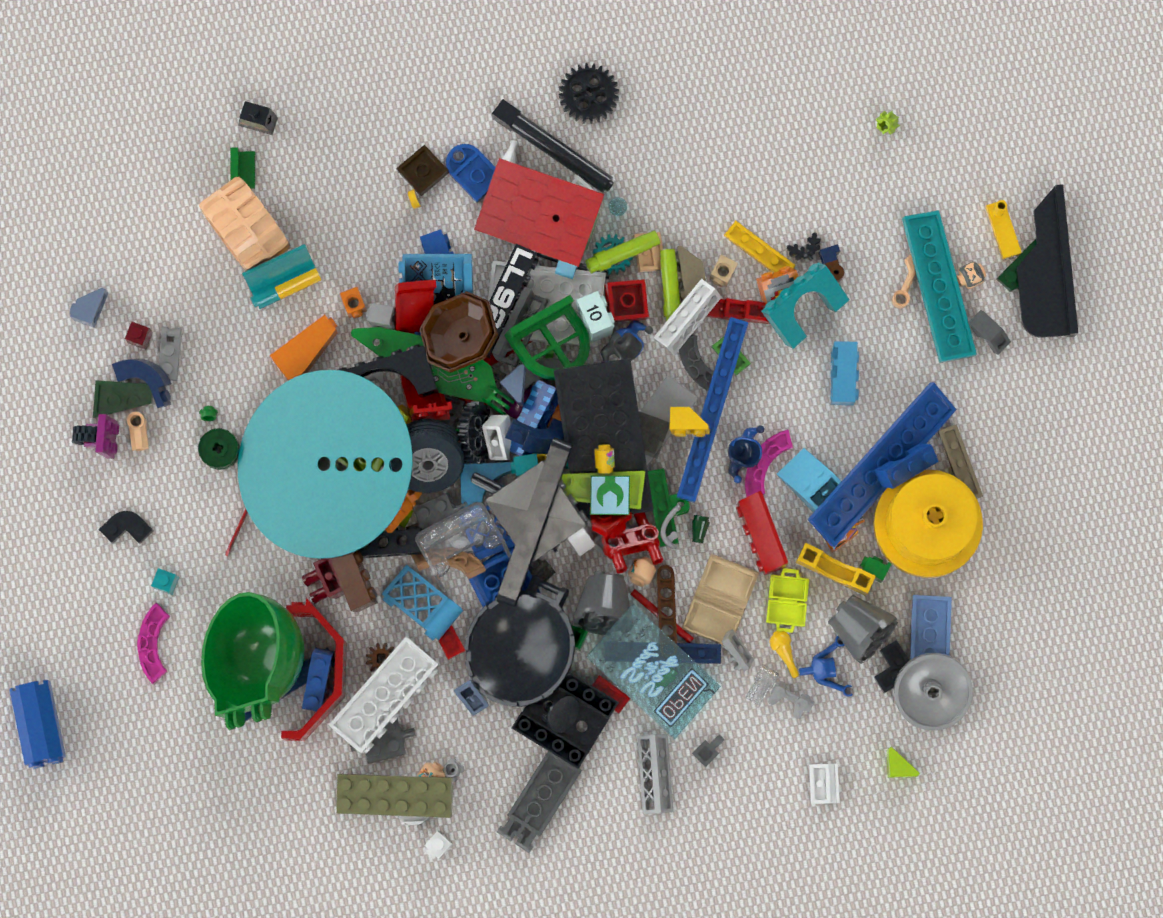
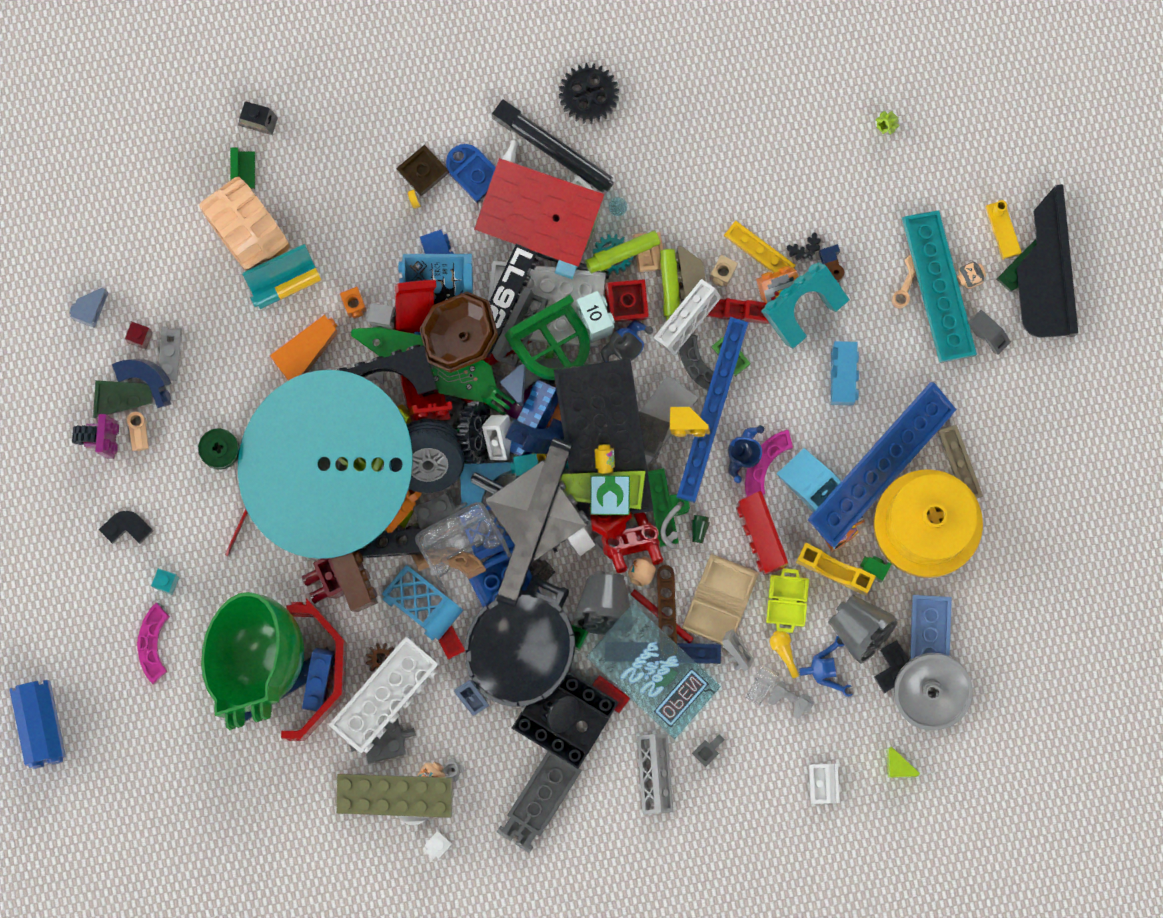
(208, 413): green plate -> none
(916, 460): blue arch -> none

